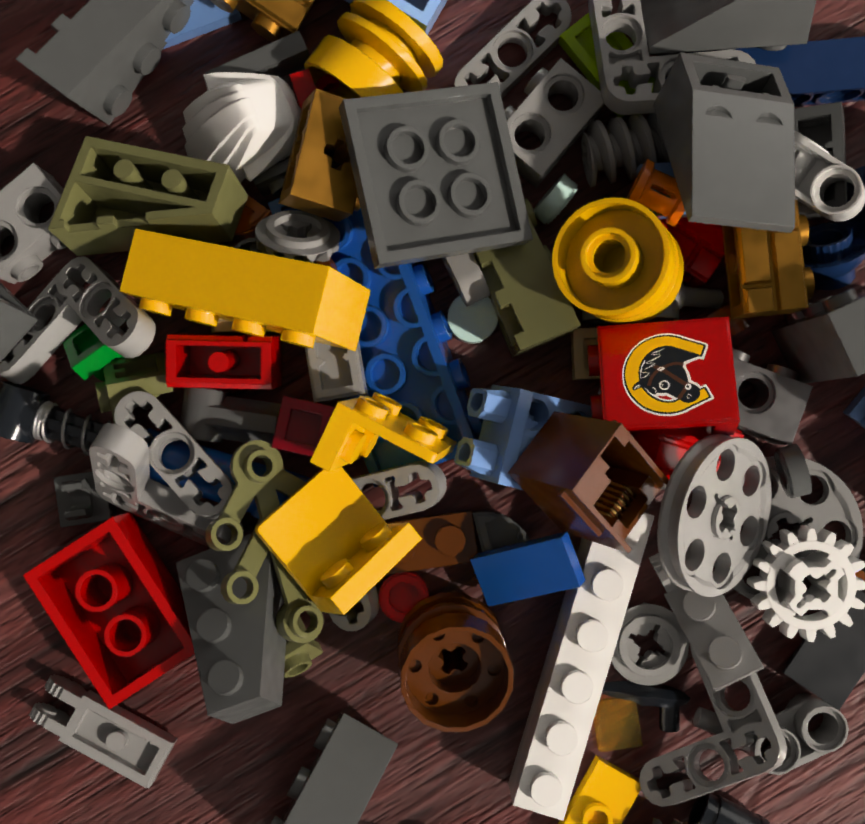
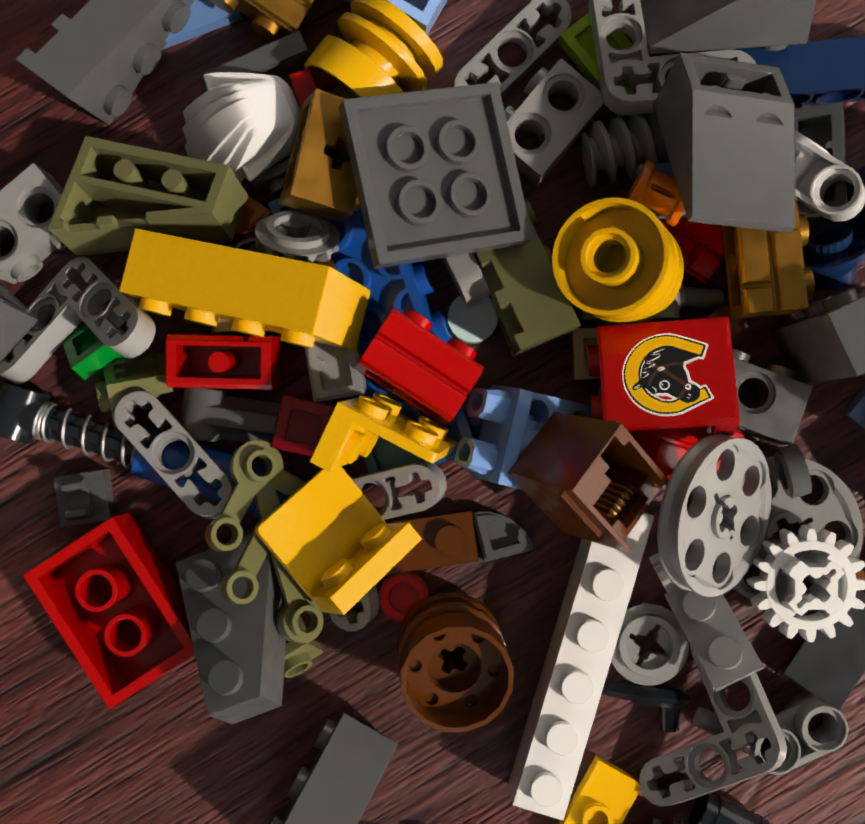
(105, 735): light grey hinge -> none
(123, 479): light grey beam -> none
(421, 365): none -> red brick
(528, 569): blue tile -> none
(555, 199): light aqua tile -> none
(617, 725): clear yellow piece -> none

